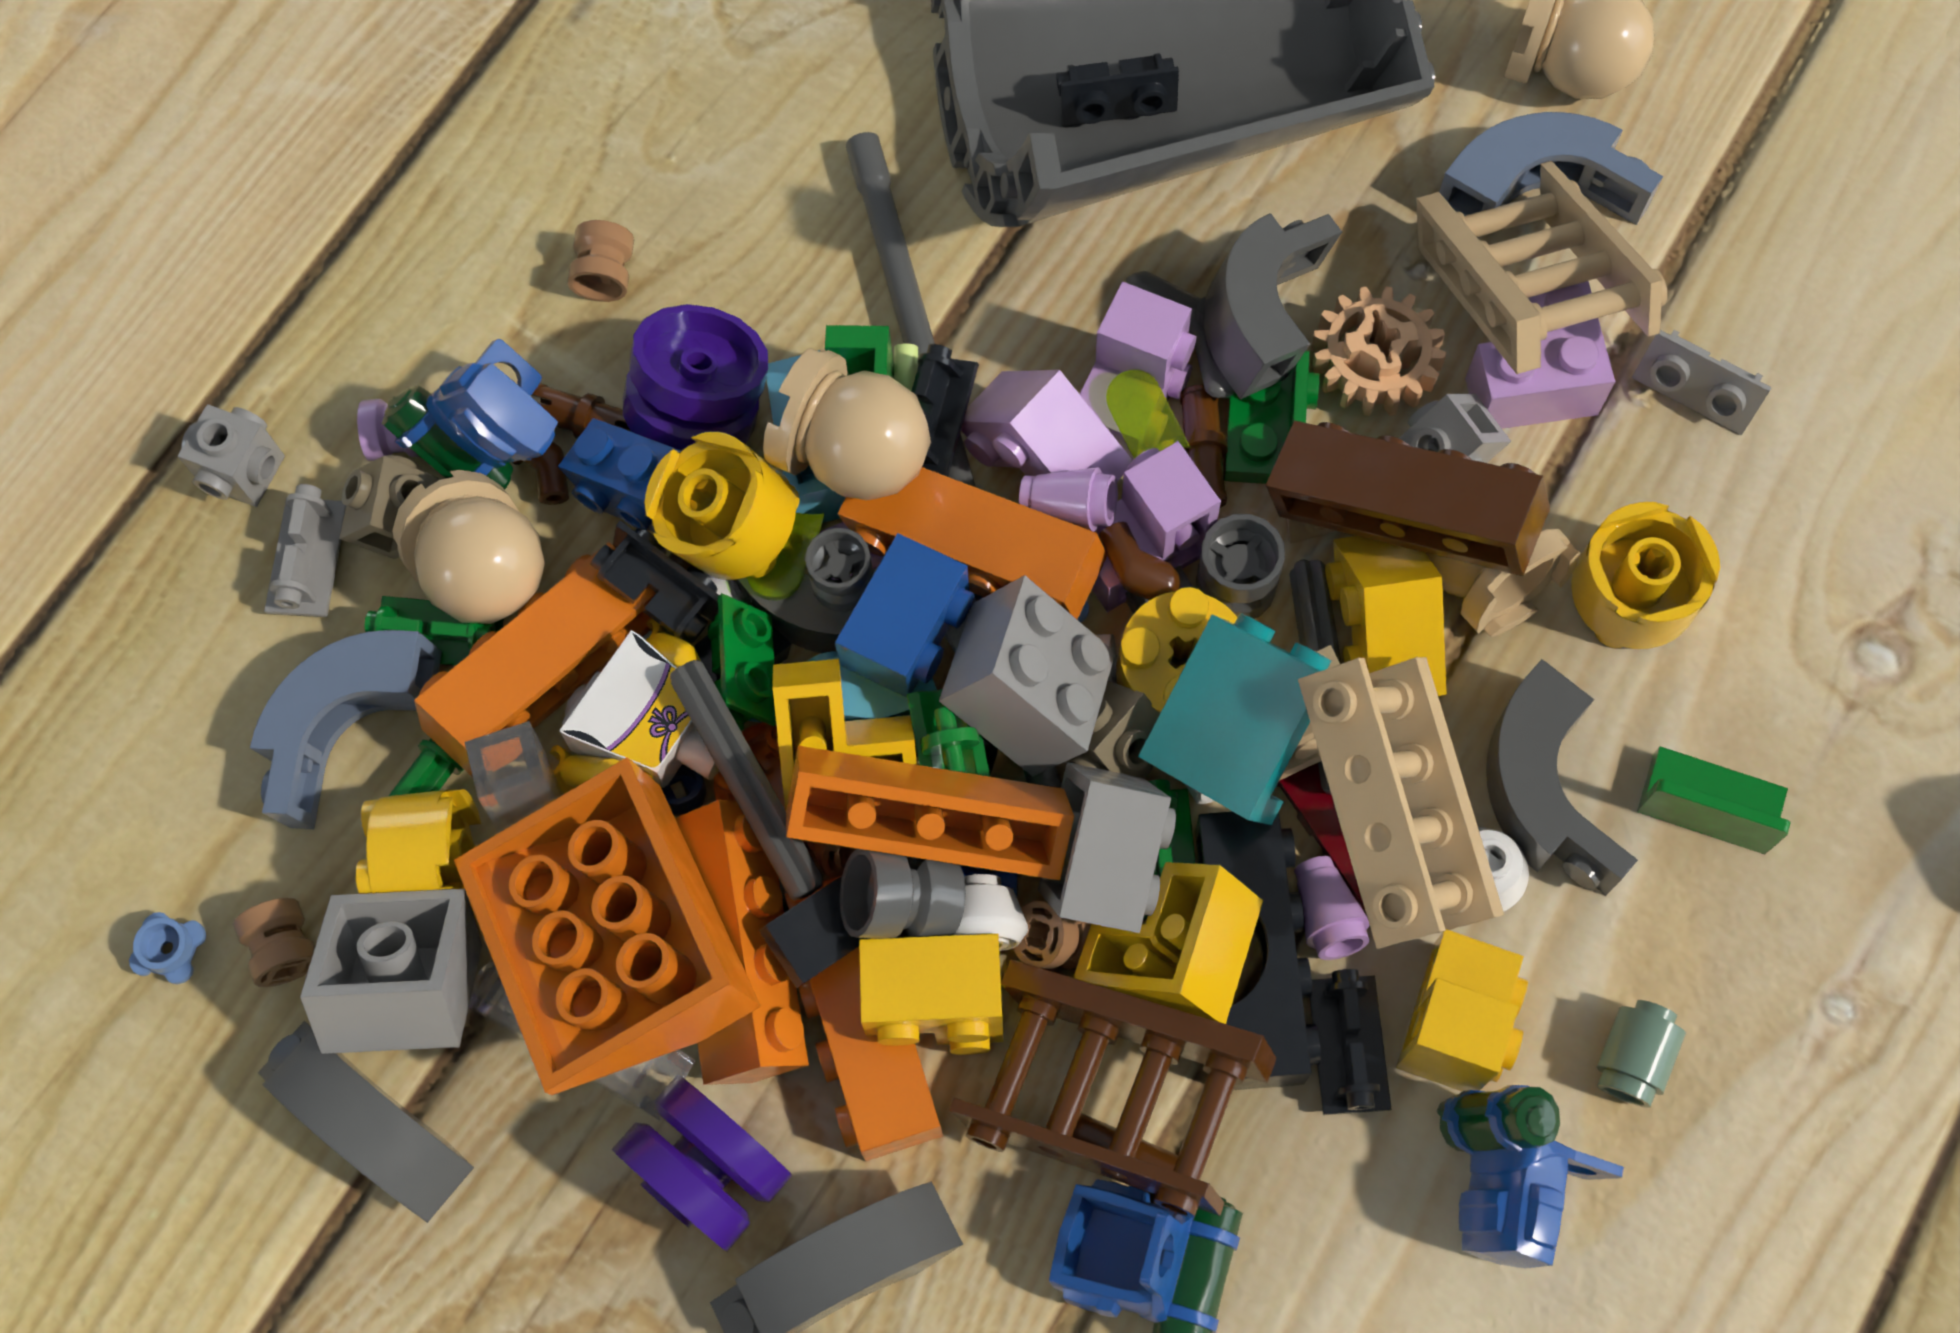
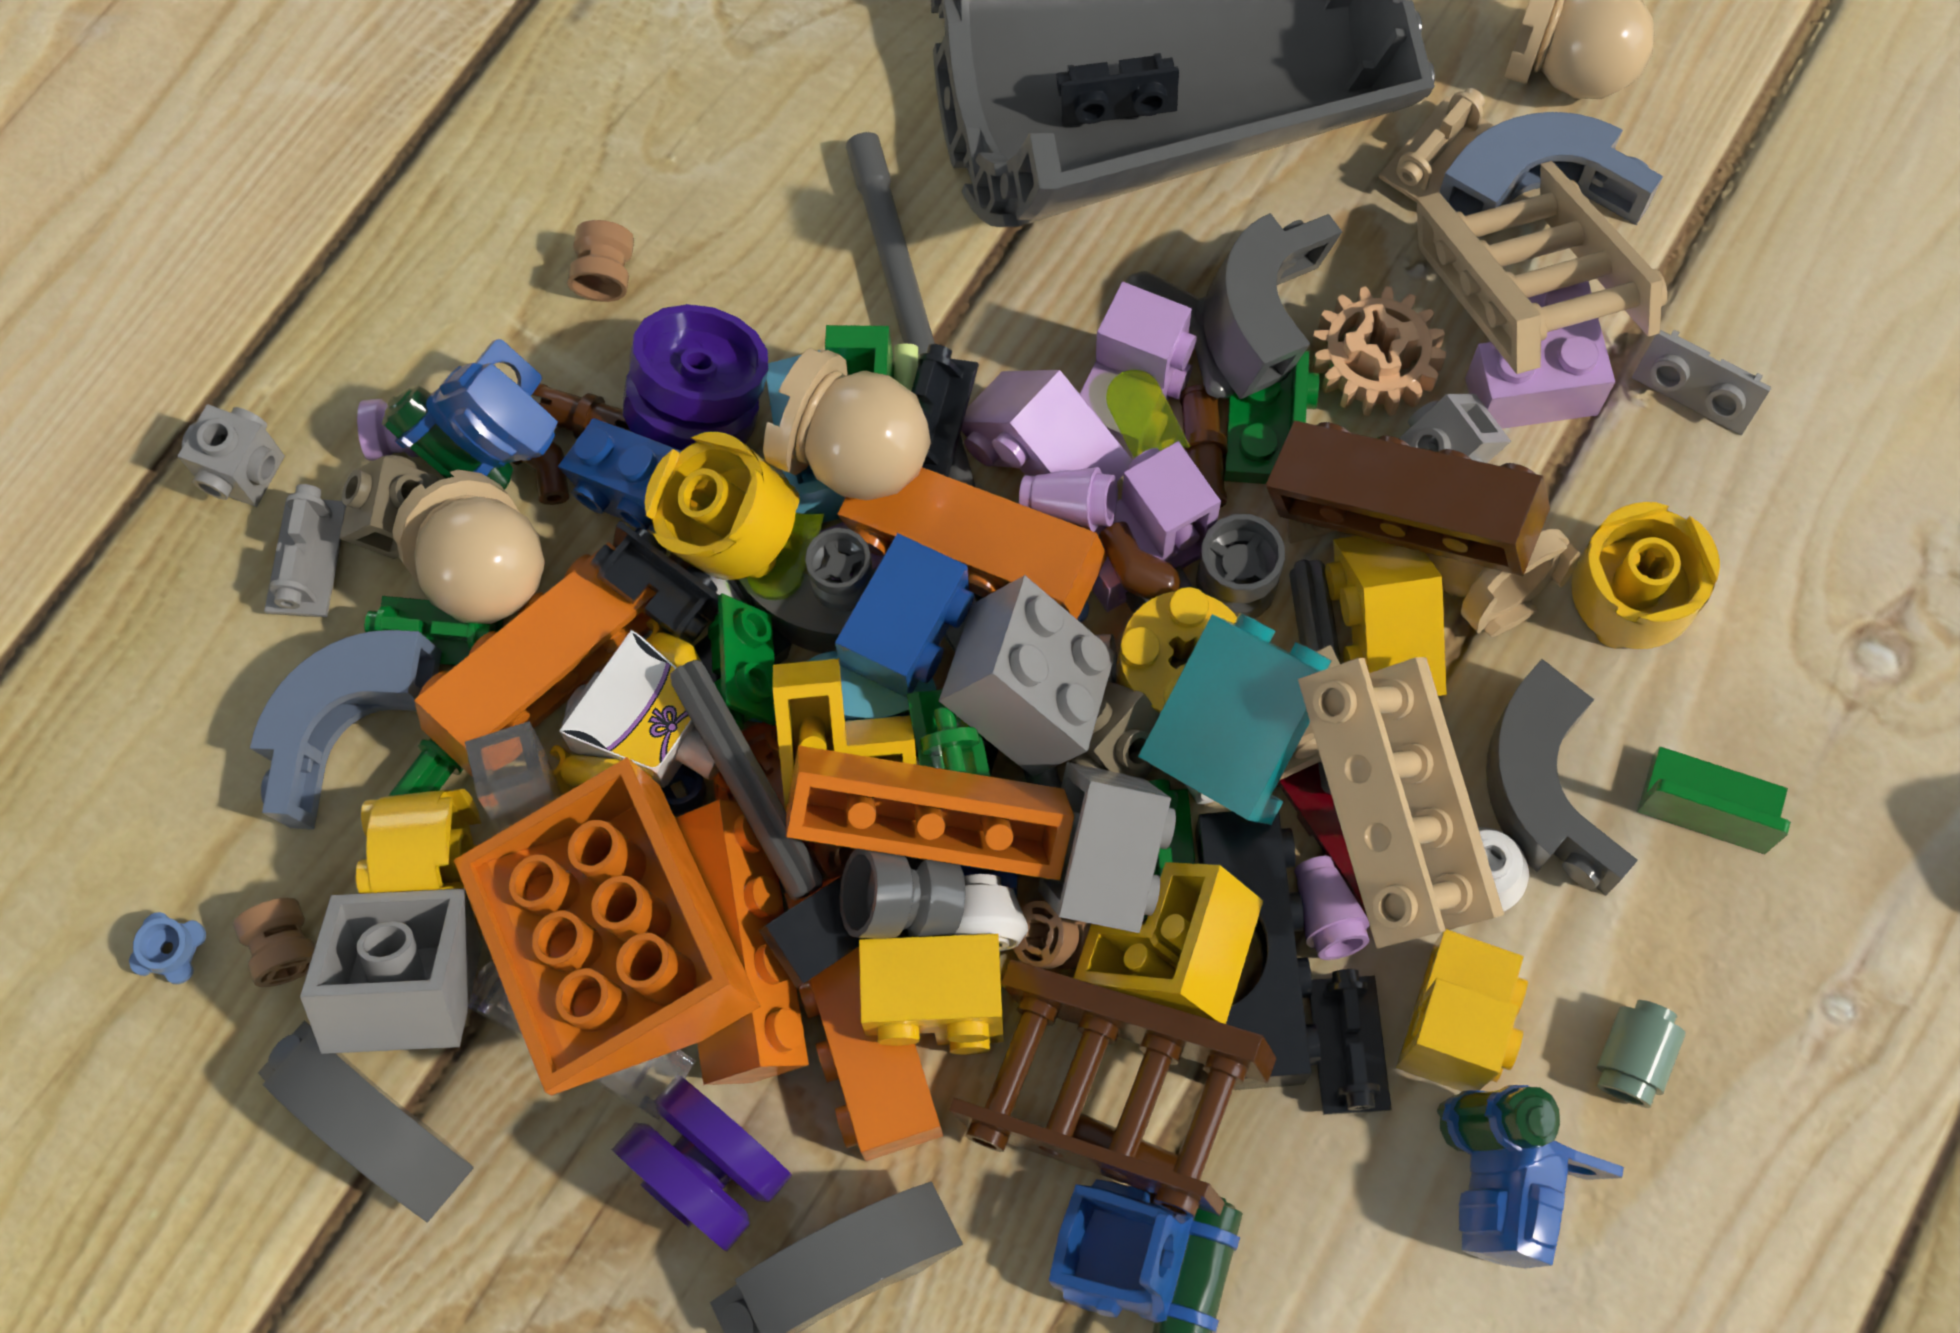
(1436, 144): none -> tan hinge

